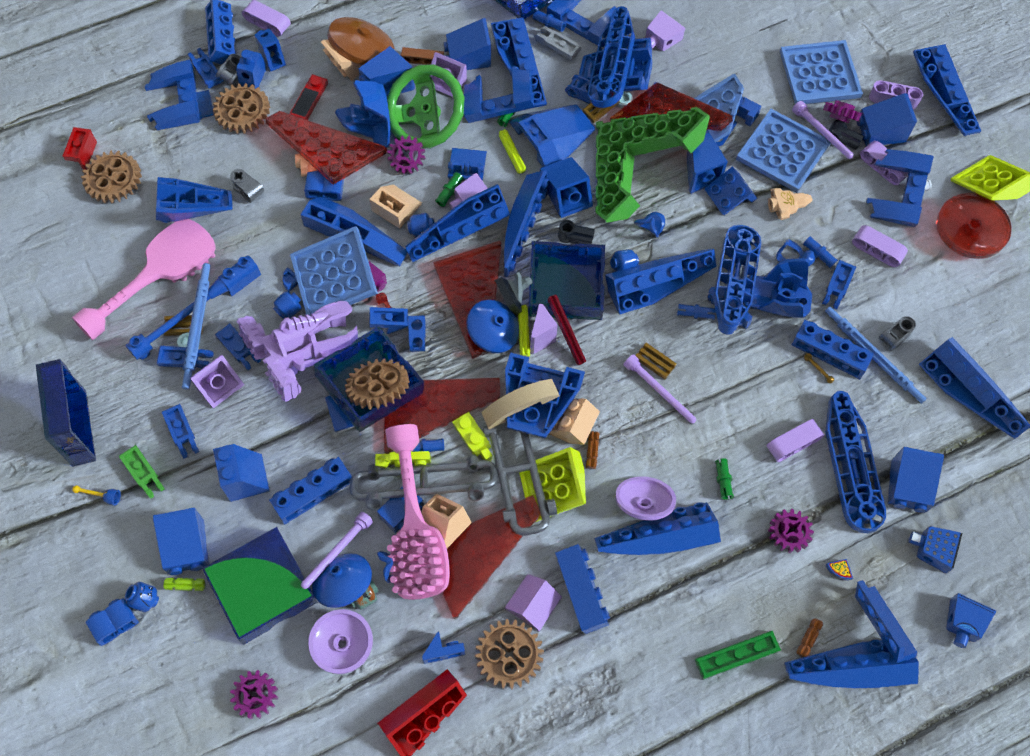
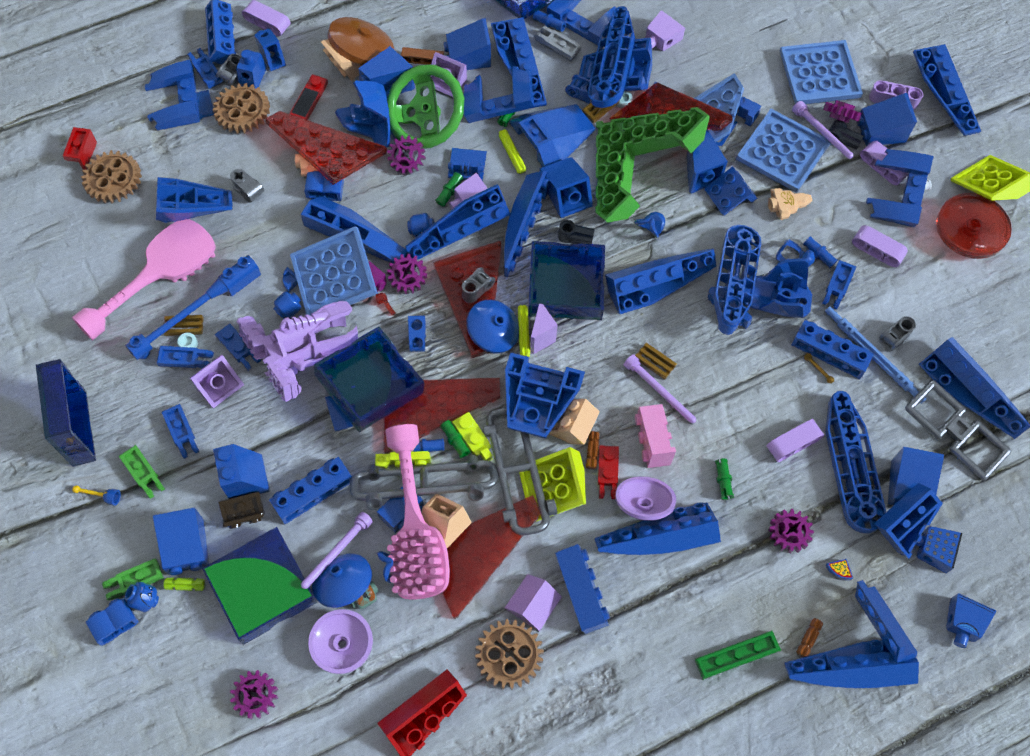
(146, 572): none -> bright green hinge
(196, 326): medium blue axle -> none
(242, 509): none -> dark brown bracket
(377, 383): medium nougat gear -> none
(390, 318): blue slope -> none
(394, 205): light nougat slope -> none
(402, 267): none -> magenta gear
(436, 652): blue slope -> none
(455, 439): none -> green pin
(479, 283): none -> flat silver piece
(513, 291): piece -> none
(518, 400): tan slope -> none
(566, 330): dark red axle -> none
(608, 469): none -> red hinge
(624, 259): blue head -> none
(654, 436): none -> bright pink wedge
(696, 311): blue pin -> none
(908, 518): none -> blue wedge
(958, 430): none -> flat silver bar

